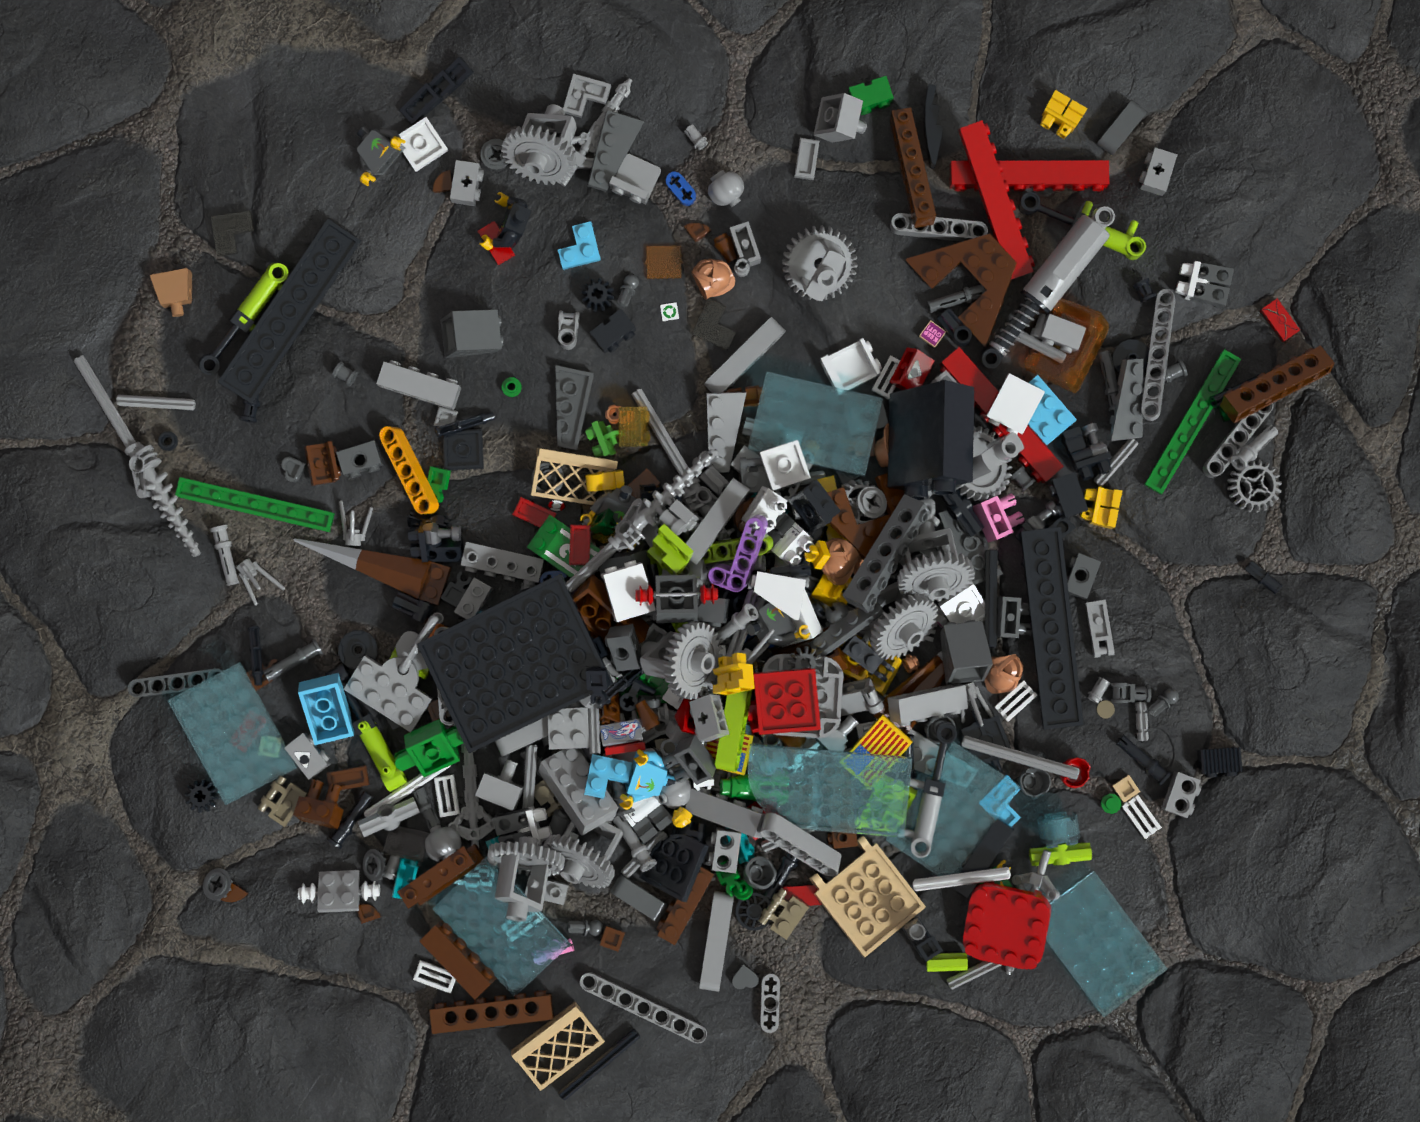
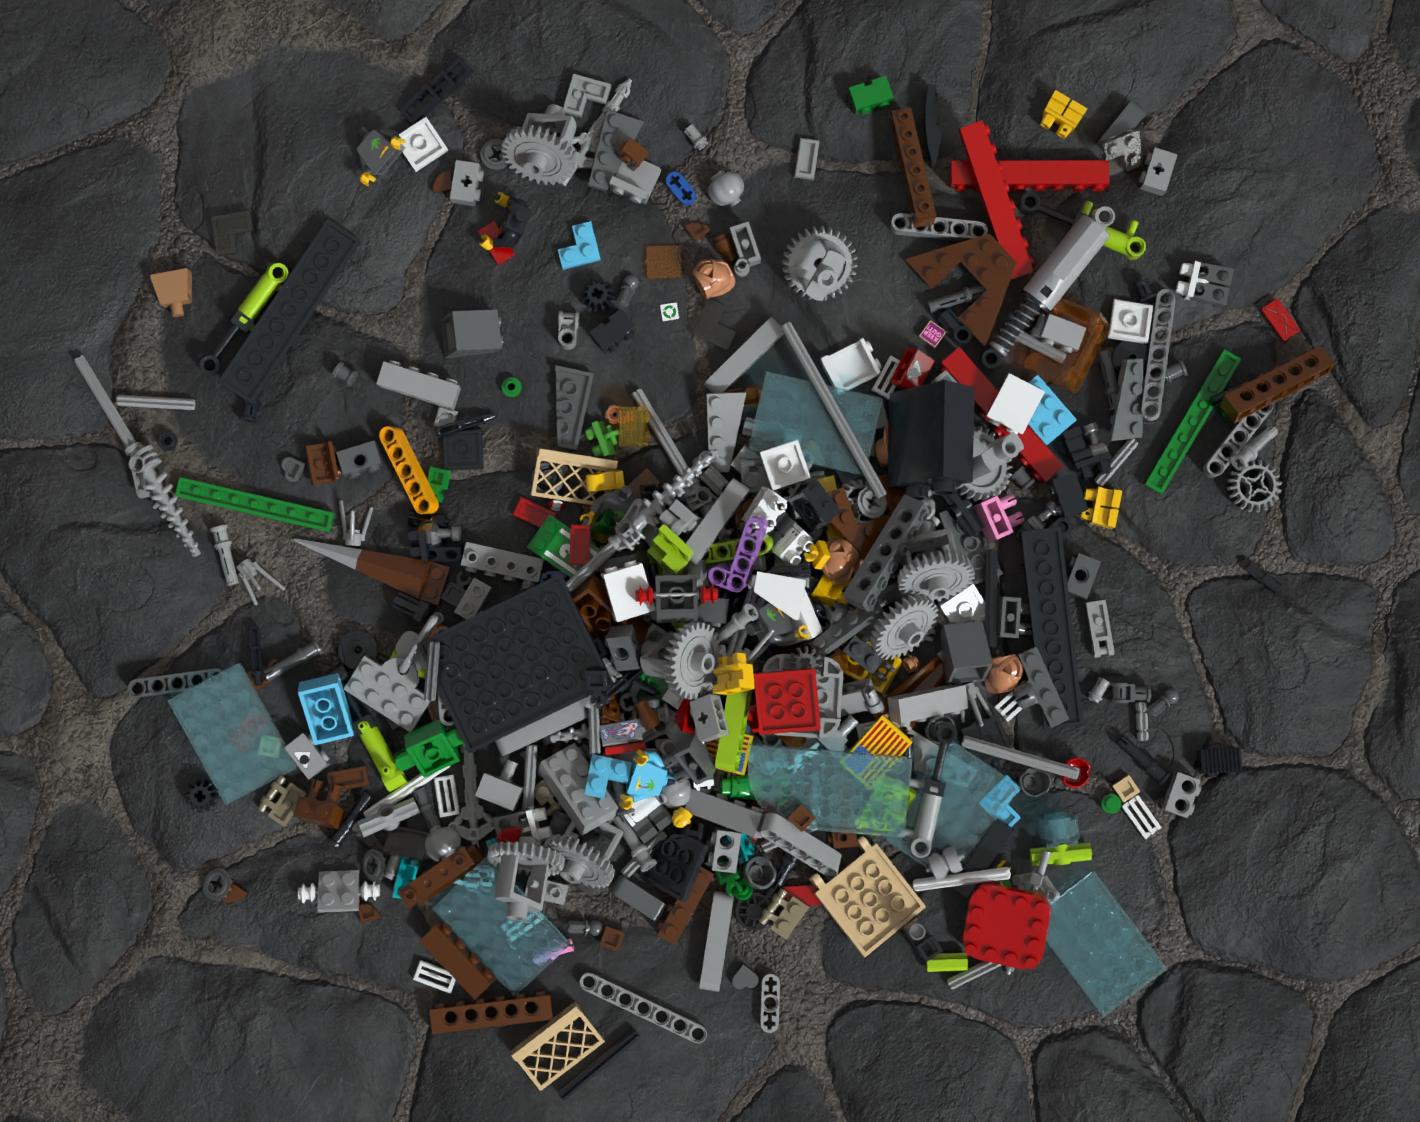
(431, 671): none -> dark grey axle
(509, 834): none -> red tile
(569, 728): light grey plate -> none
(631, 153): none -> reddish brown brick
(801, 817): none -> reddish brown plate
(833, 410): none -> light grey axle
(839, 118): light grey brick -> none
(943, 863): none -> light grey wheel
(1039, 688): none -> dark grey plate
(1105, 709): dark tan sticker -> none
(1125, 145): none -> clear smoke plate
(1130, 321): none -> white plate

